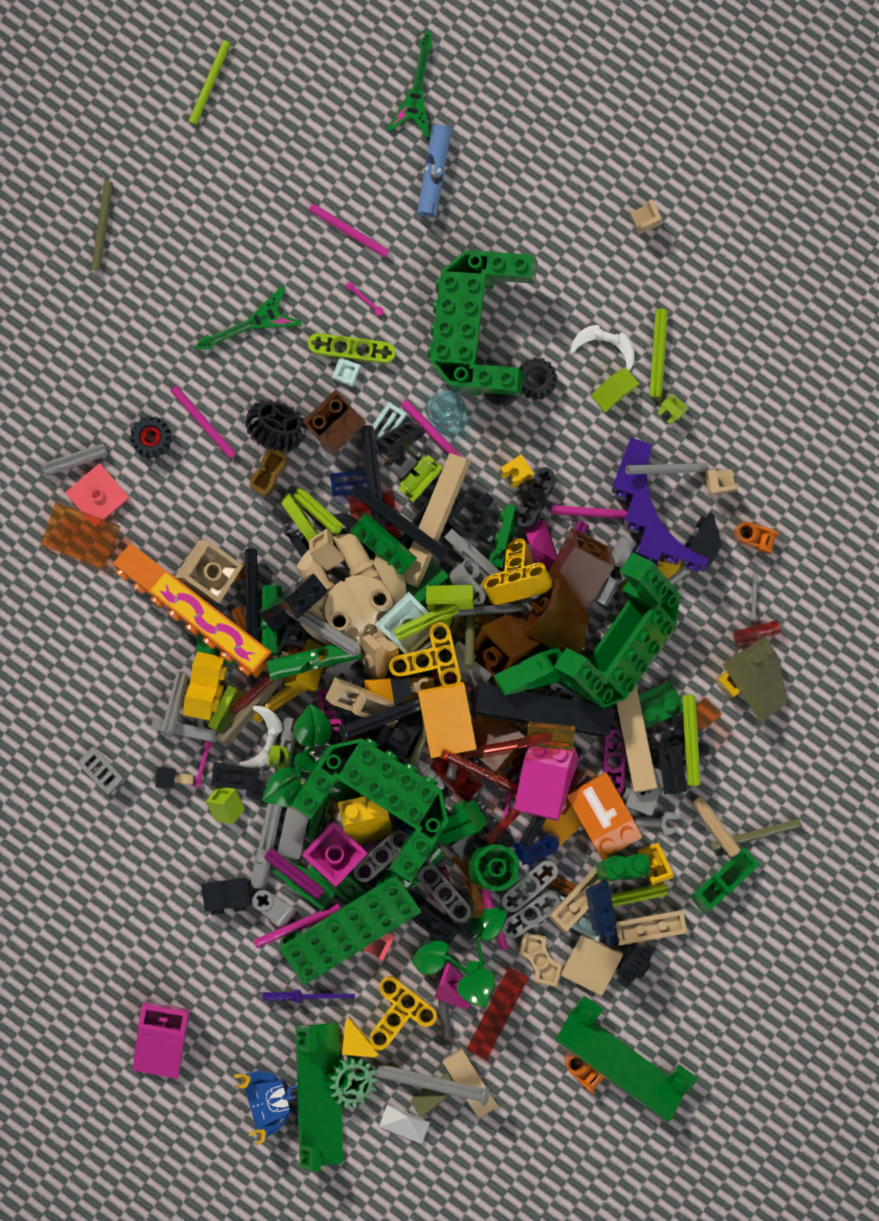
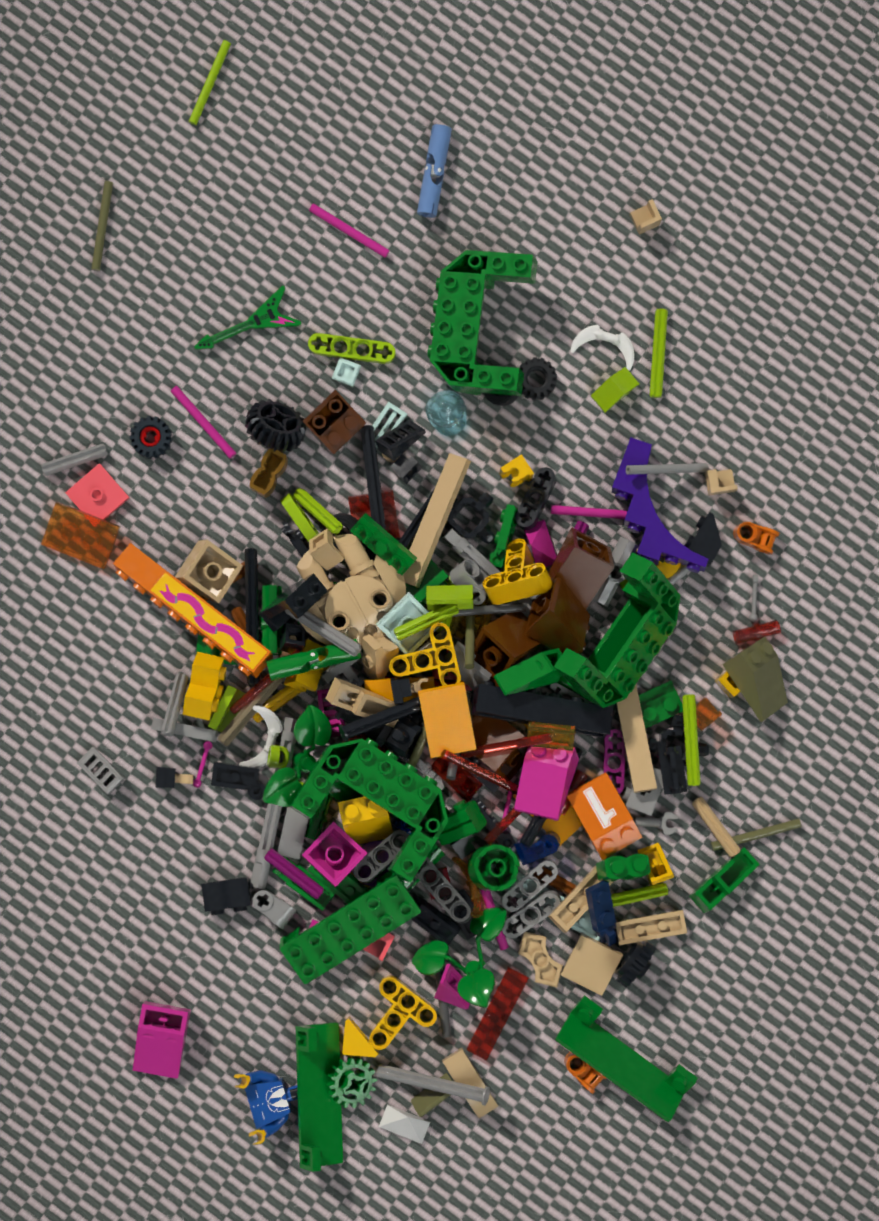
(225, 805): lime panel -> none
(296, 926): dark pink piece -> none
(296, 996): dark purple sword -> none
(334, 485): clear blue tile -> none
(378, 310): dark pink hinge -> none
(399, 521): black axle -> none
(413, 105): green piece -> none
(413, 485): lime hinge -> none
(425, 424): dark pink piece -> none
(674, 406): lime tile -> none

